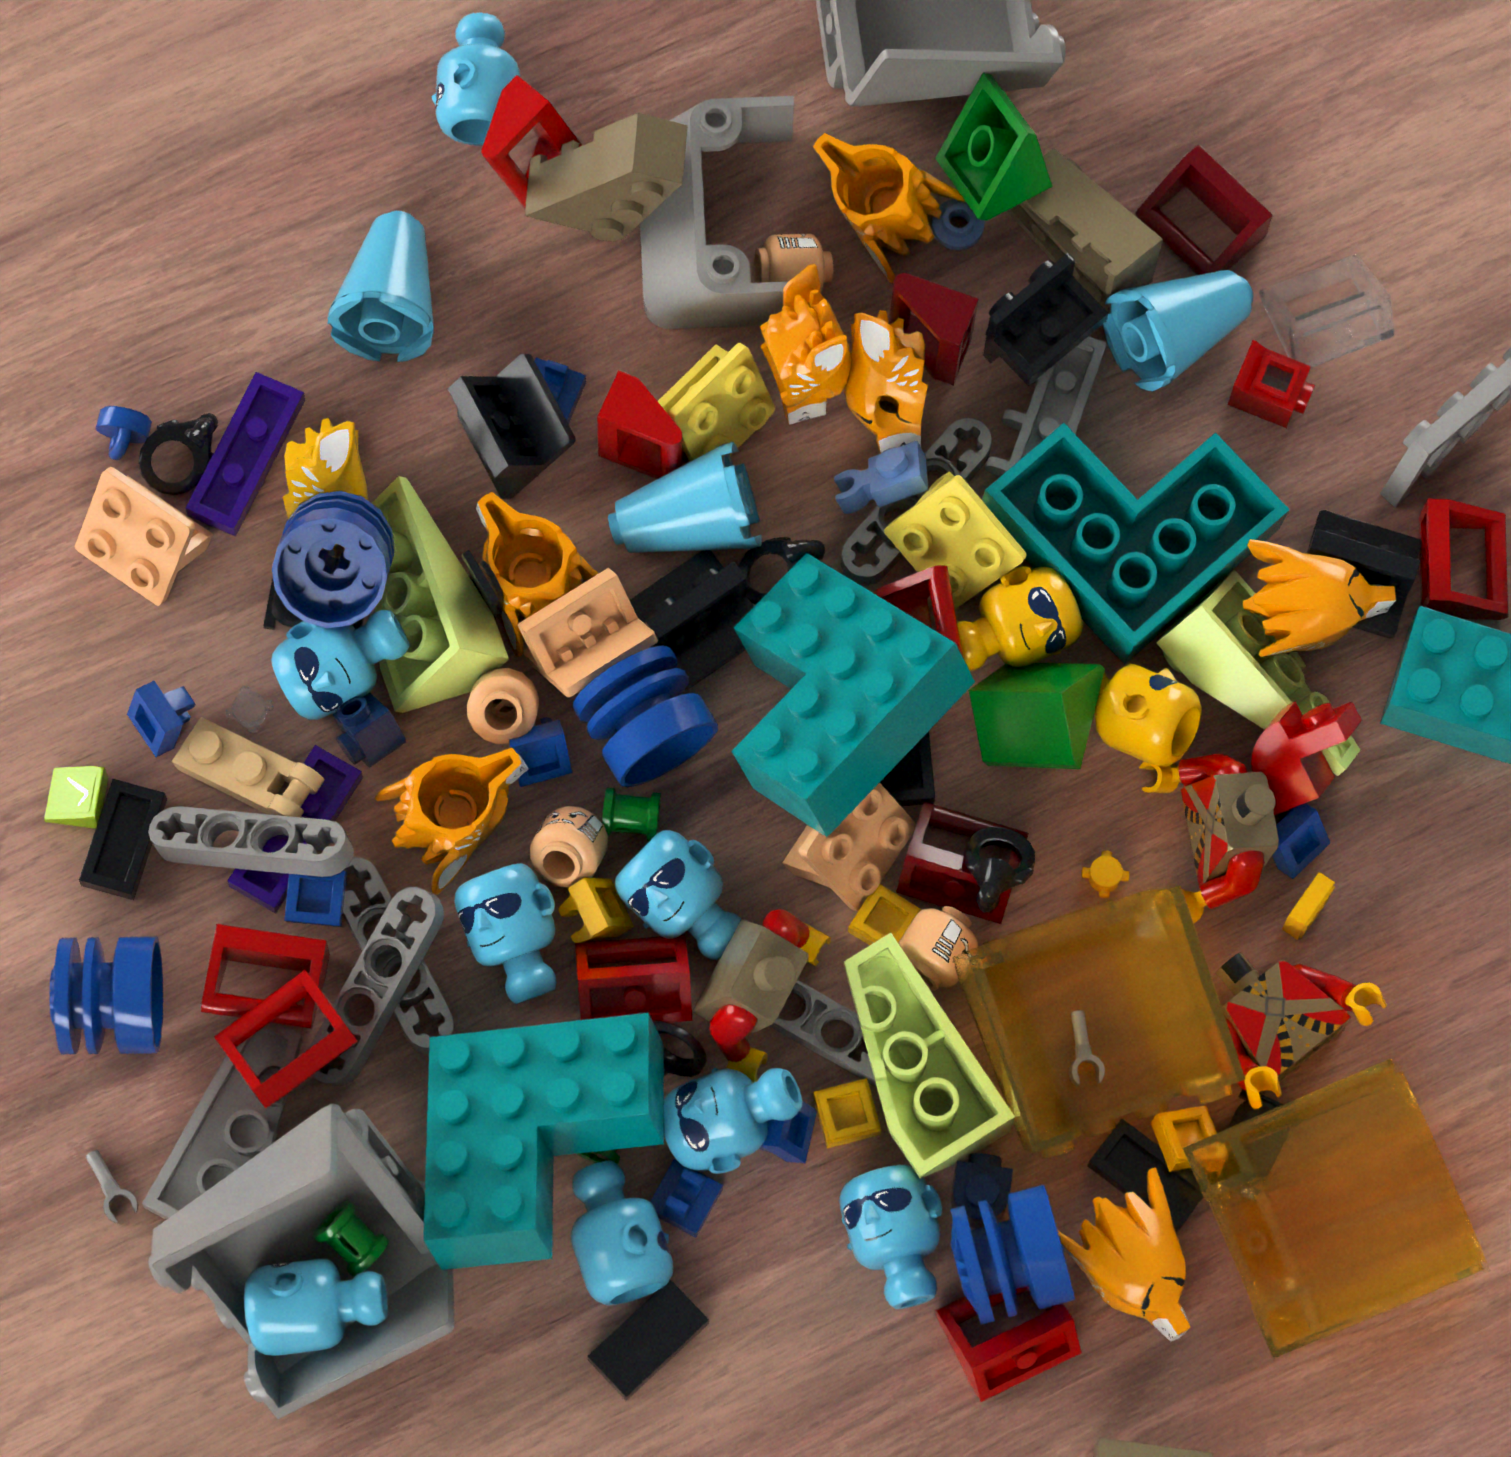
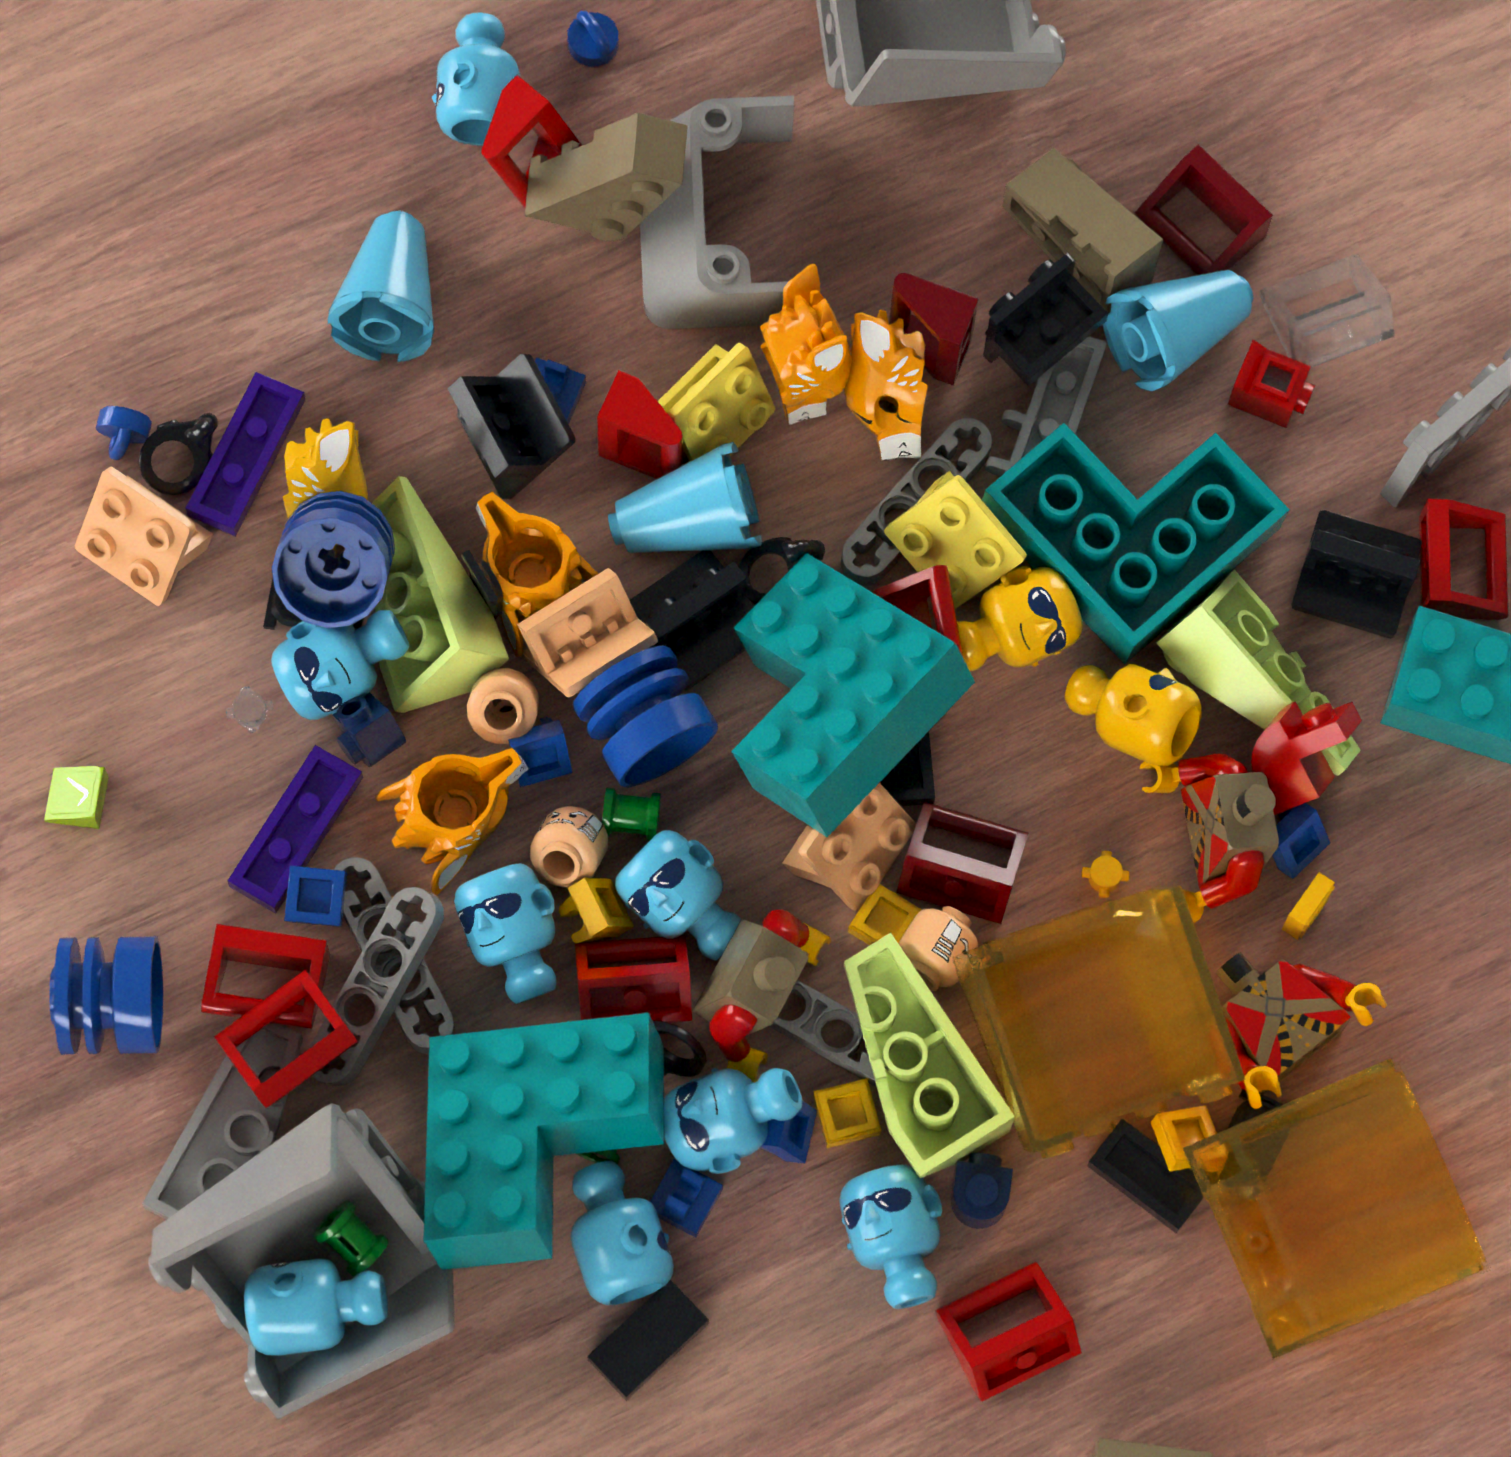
(109, 1185): light grey hand -> none
(122, 839): black tile -> none
(160, 715): blue tile -> none
(246, 770): tan plate -> none
(253, 833): light grey beam -> none
(593, 39): none -> blue tile
(787, 255): light nougat head -> none
(882, 196): light orange piece -> none
(890, 478): medium blue plate -> none
(953, 237): medium blue plate -> none
(993, 153): green slope -> none
(994, 874): black piece -> none
(1011, 1254): blue wheel -> none
(1036, 714): green slope -> none
(1083, 1049): light grey hand -> none
(1135, 1258): light orange piece -> none
(1311, 598): light orange piece -> none

